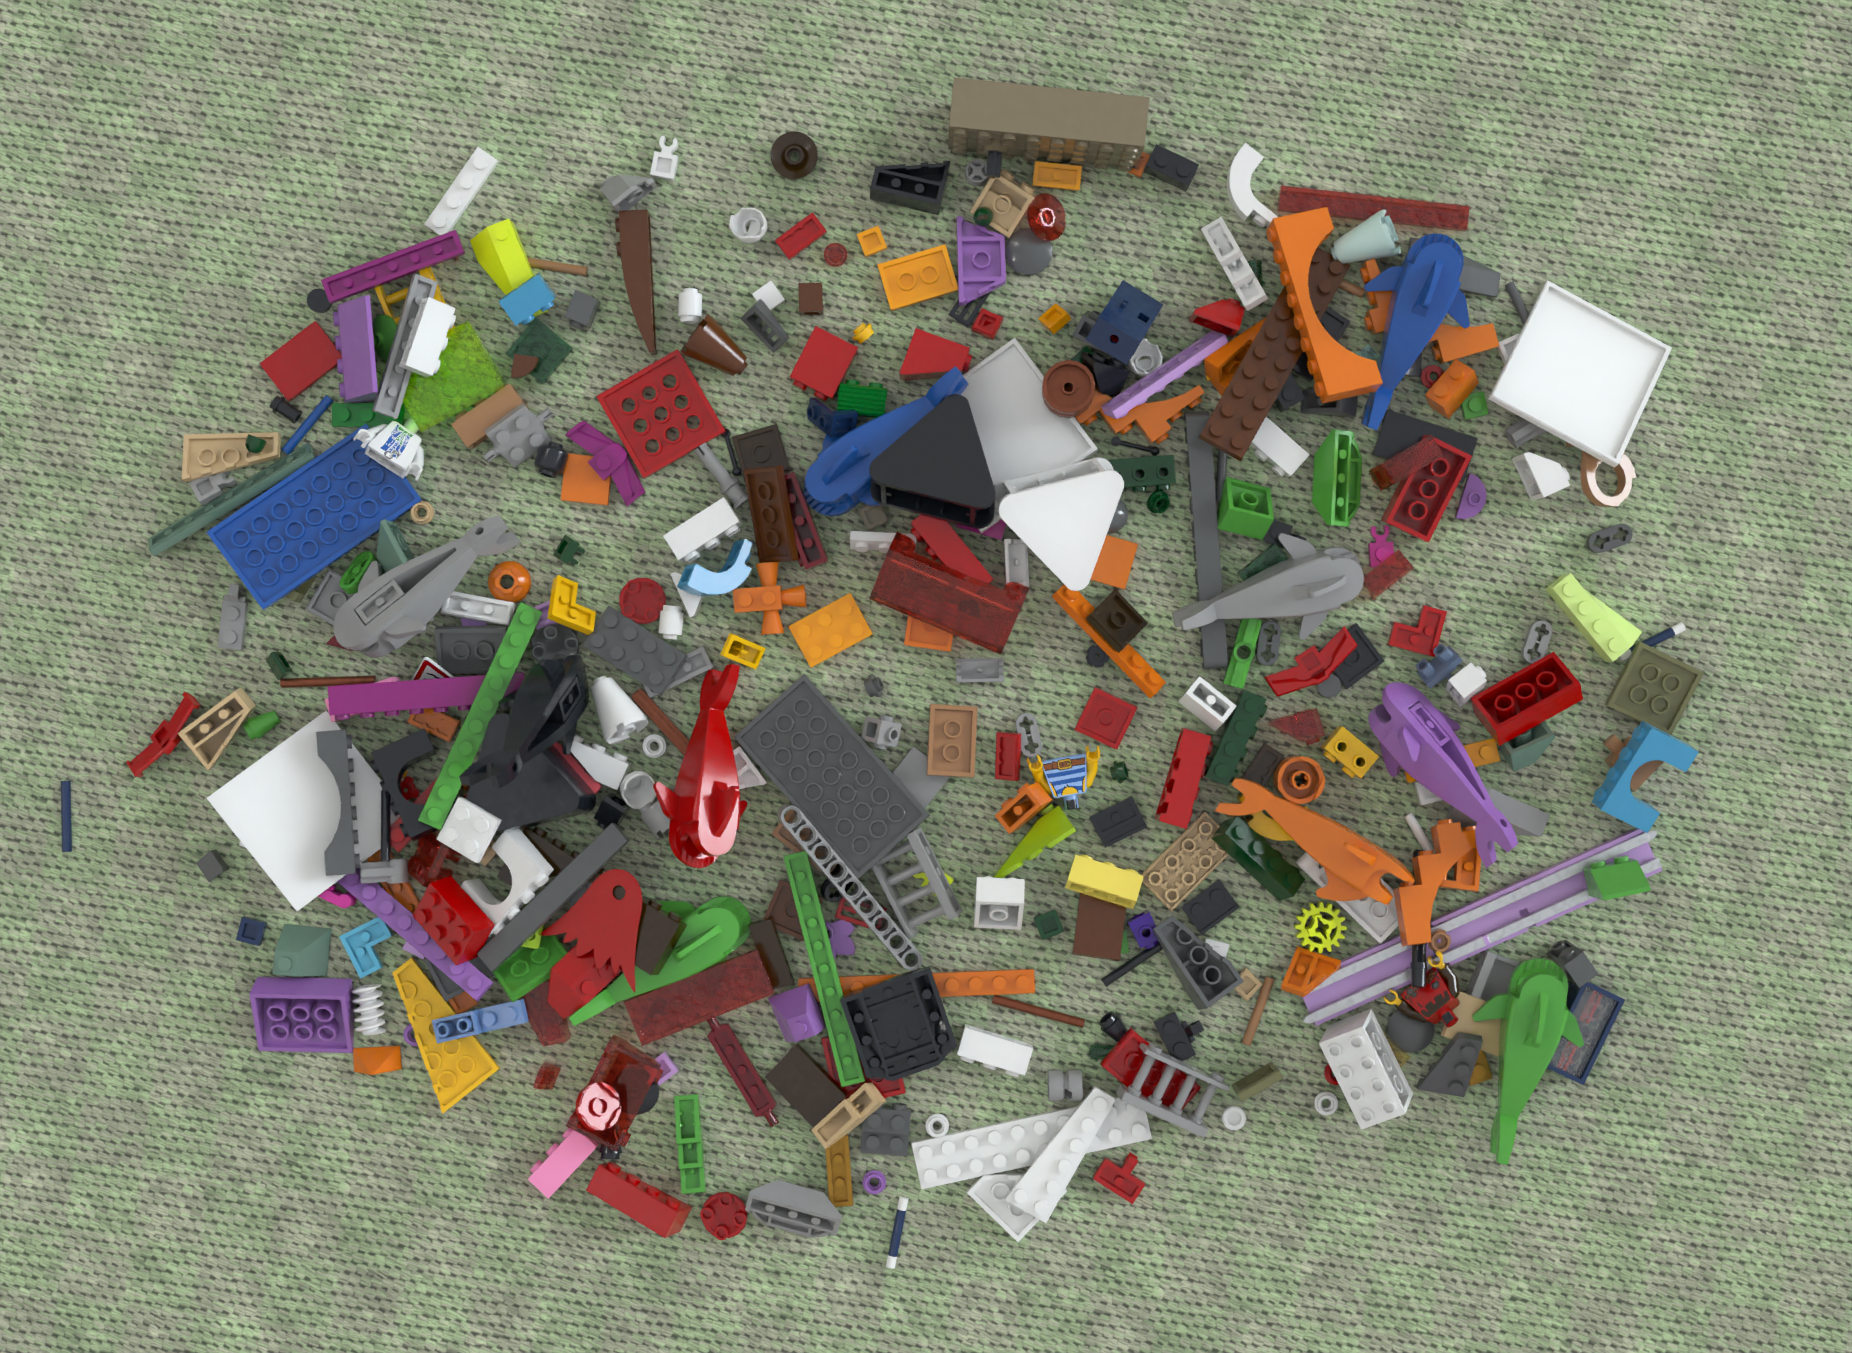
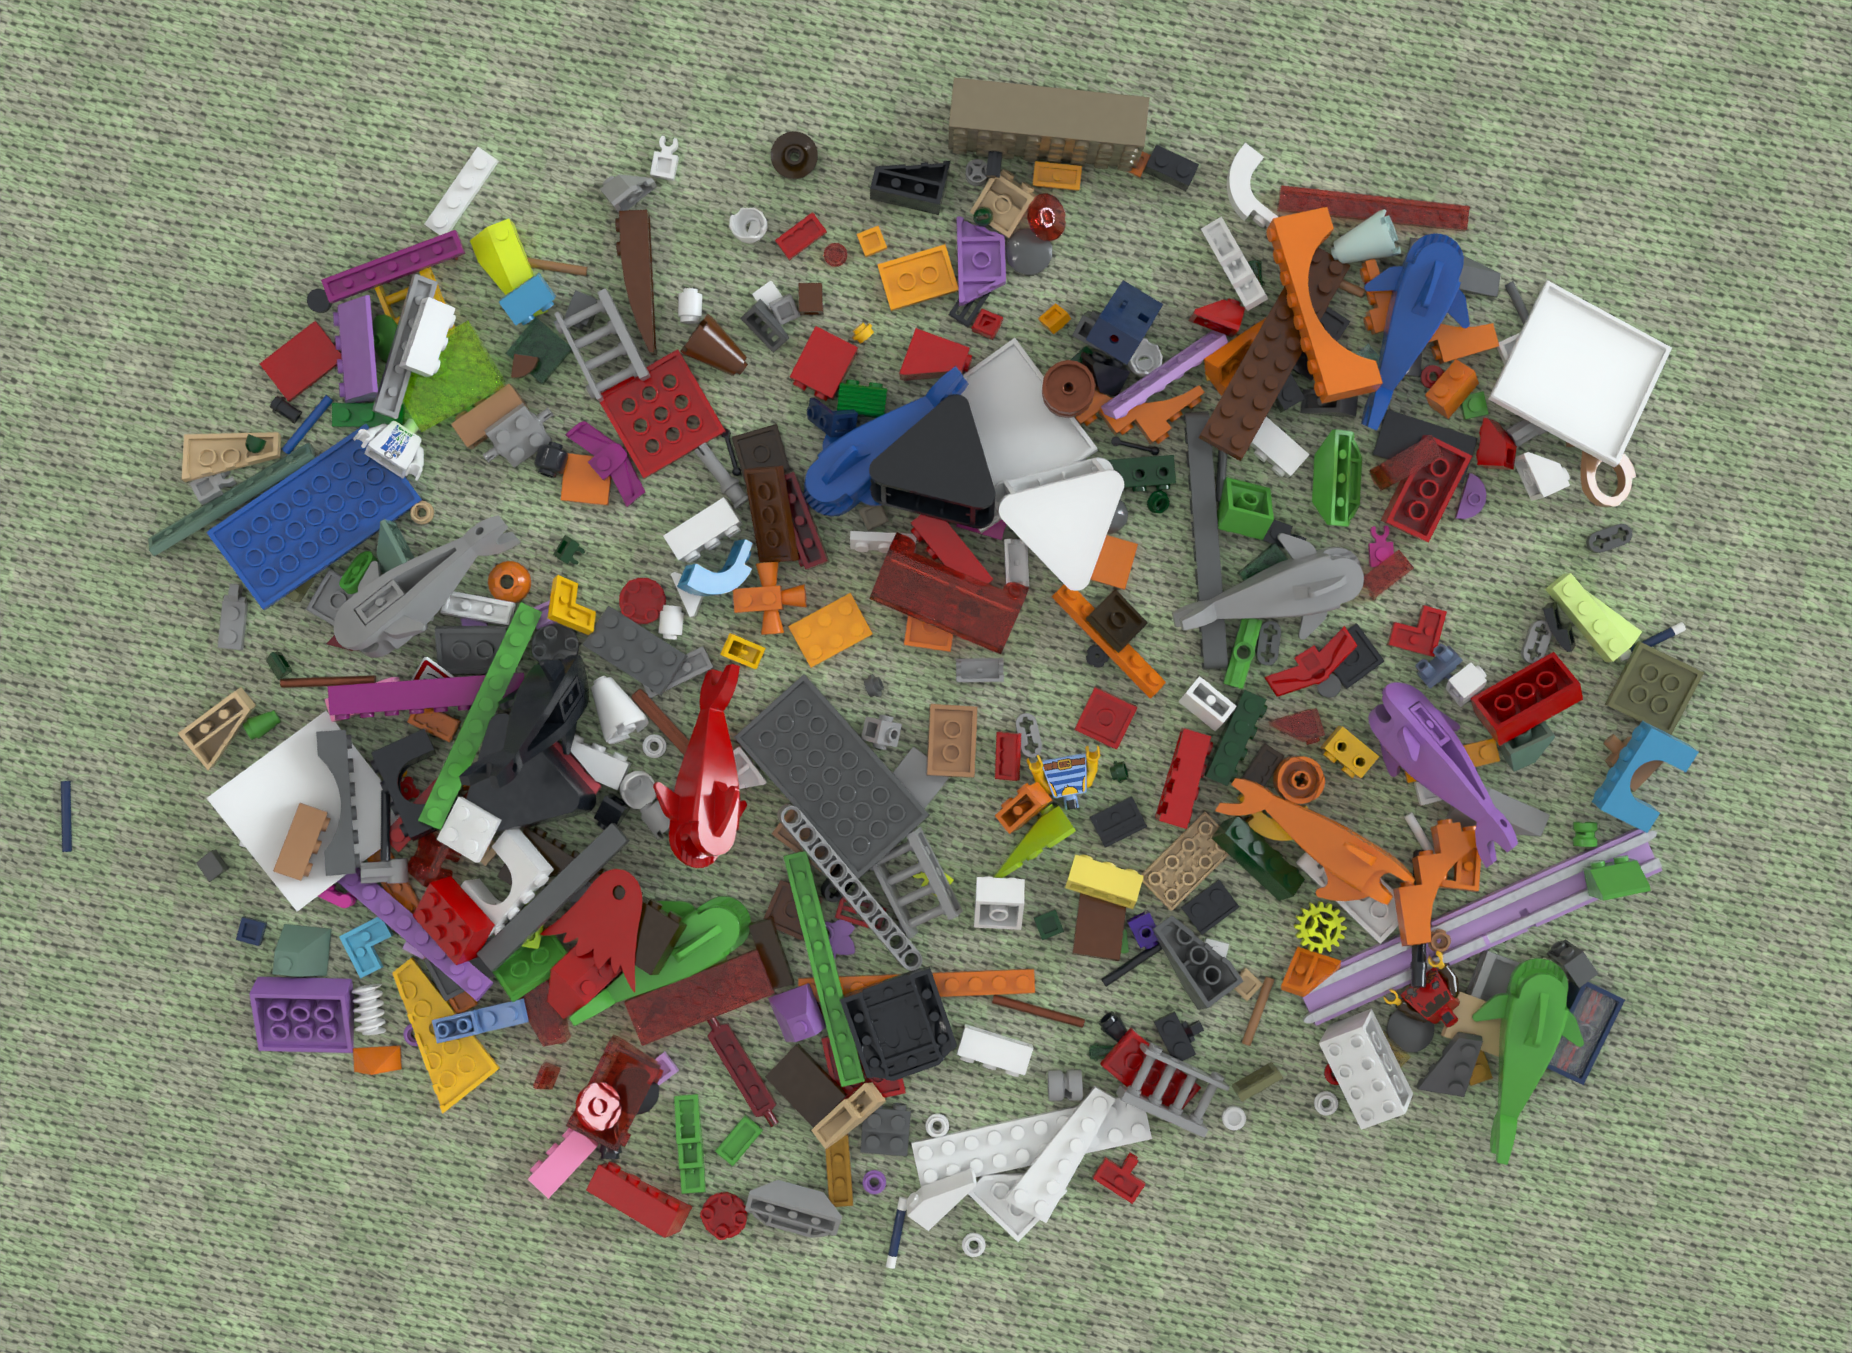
(165, 736): red plate -> none
(301, 842): none -> medium nougat brick
(625, 347): none -> light grey fence
(739, 1140): none -> bright green tile
(784, 309): none -> light grey tile
(938, 1198): none -> white slope
(973, 1252): none -> white plate
(1495, 447): none -> red slope
(1562, 632): none -> black slope
(1585, 834): none -> bright green wheel

